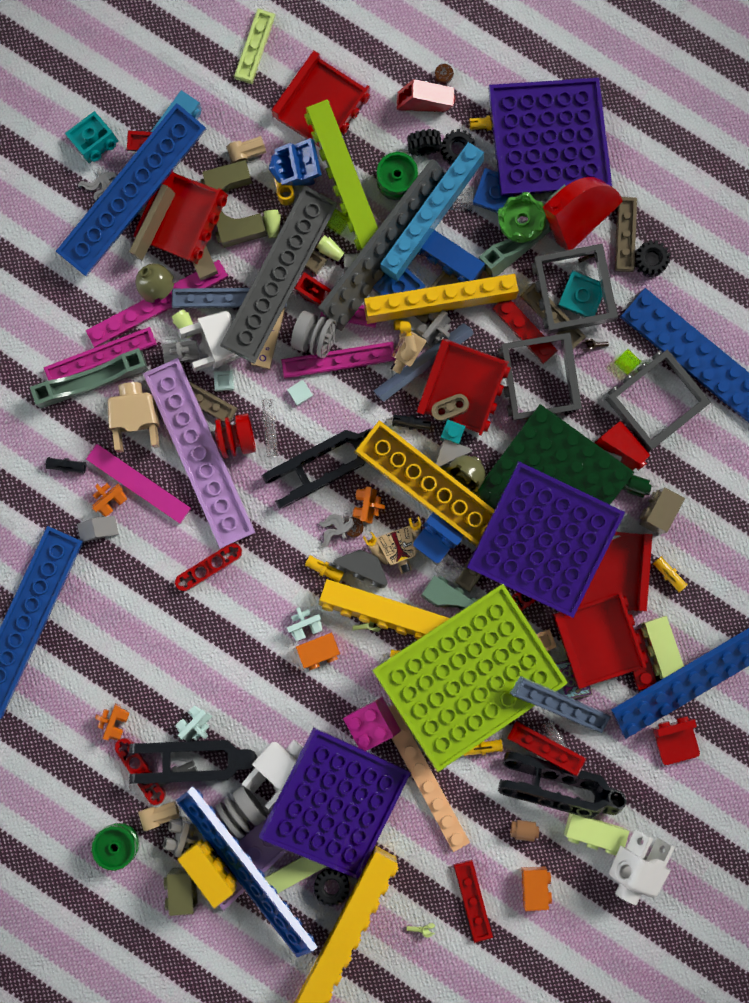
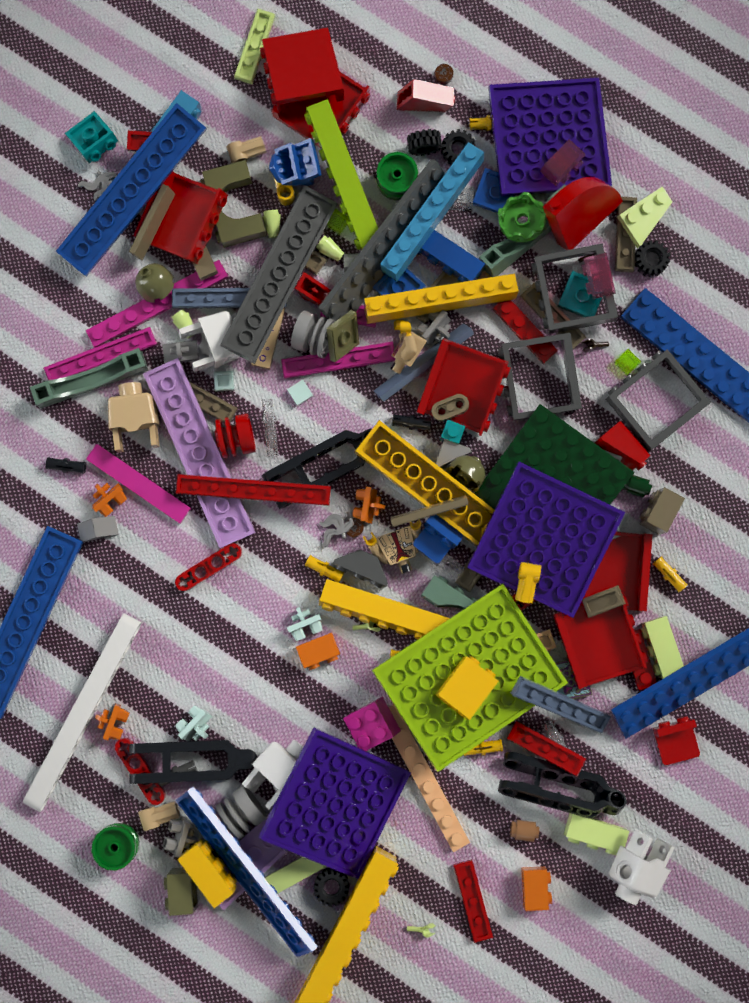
(82, 712): none -> white beam
(253, 490): none -> red tile
(301, 67): none -> red panel
(343, 336): none -> olive tile
(429, 511): none -> dark tan tile
(467, 687): none -> yellow brick
(528, 577): none -> yellow piece
(562, 163): none -> clear pink brick
(599, 276): none -> clear pink brick
(603, 601): none -> dark tan tile
(644, 215): none -> yellowish green wing

